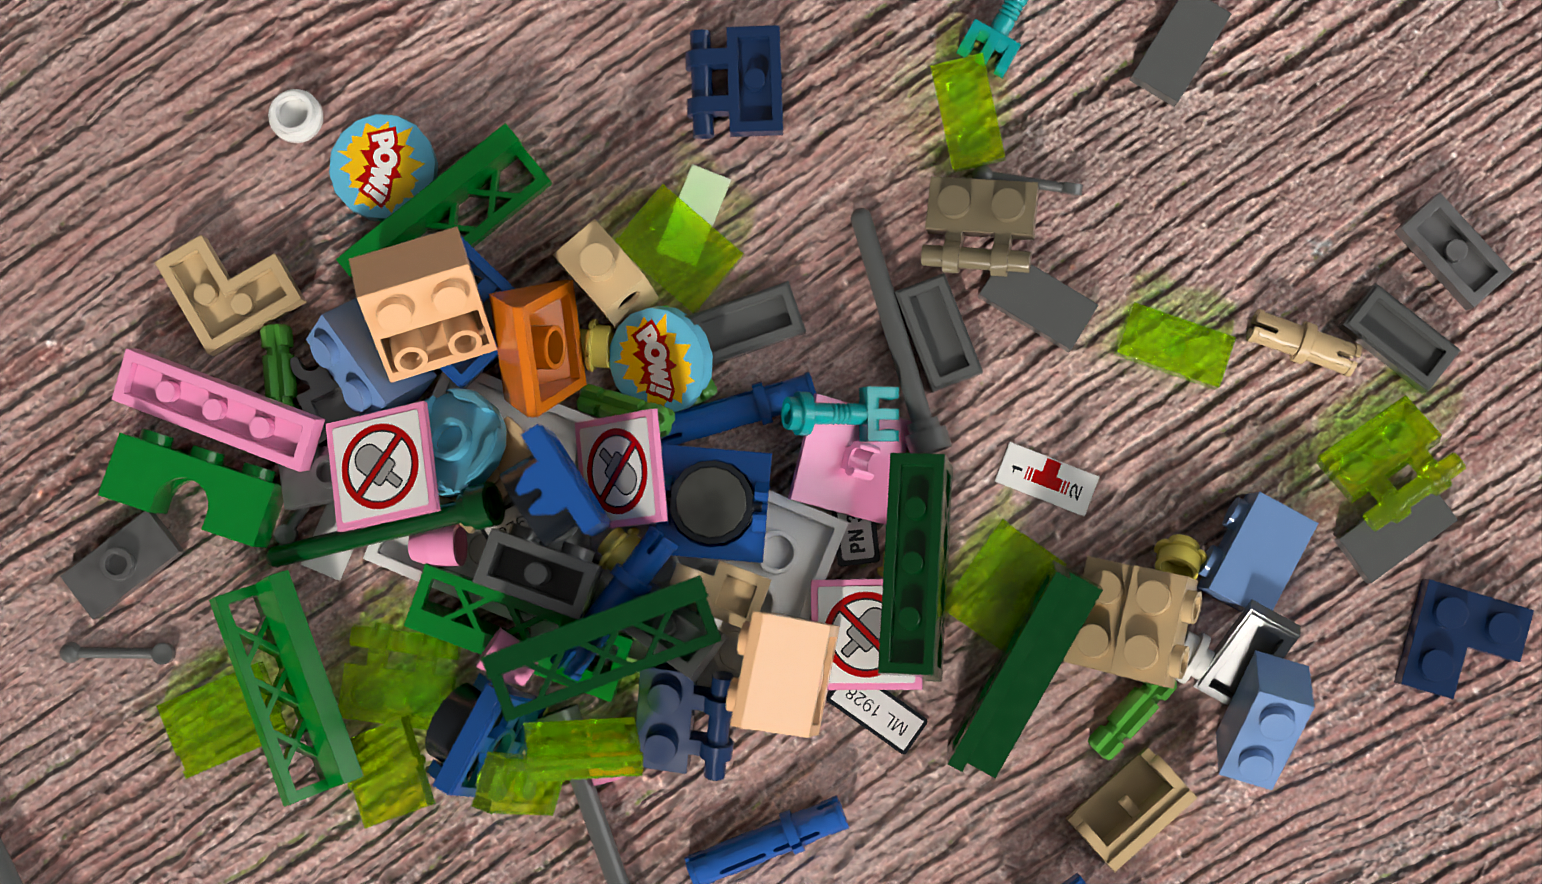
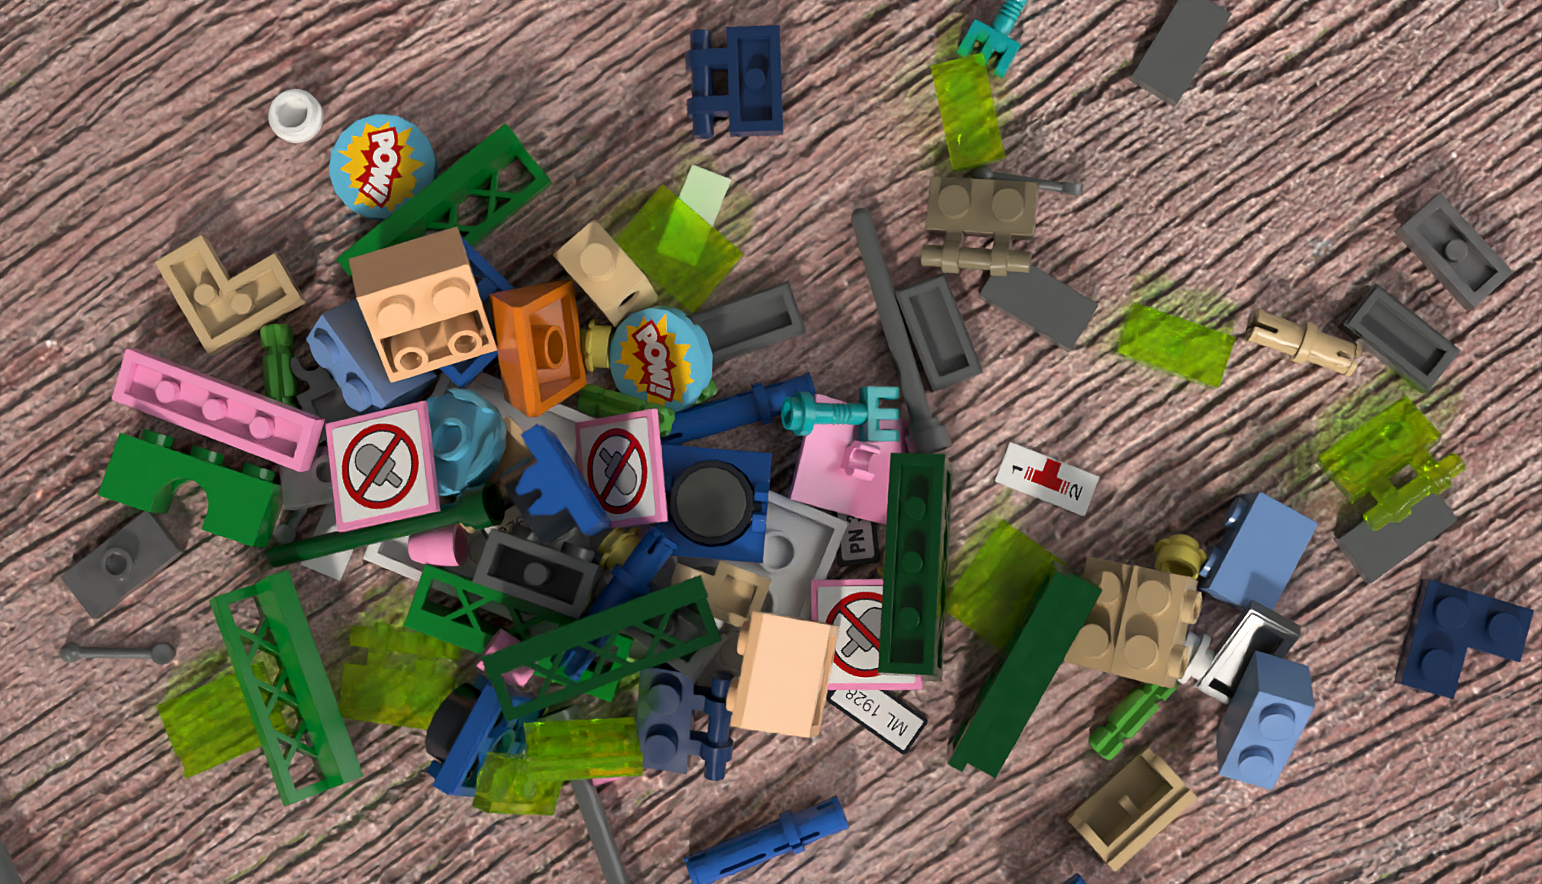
(392, 773): clear neon green piece -> none

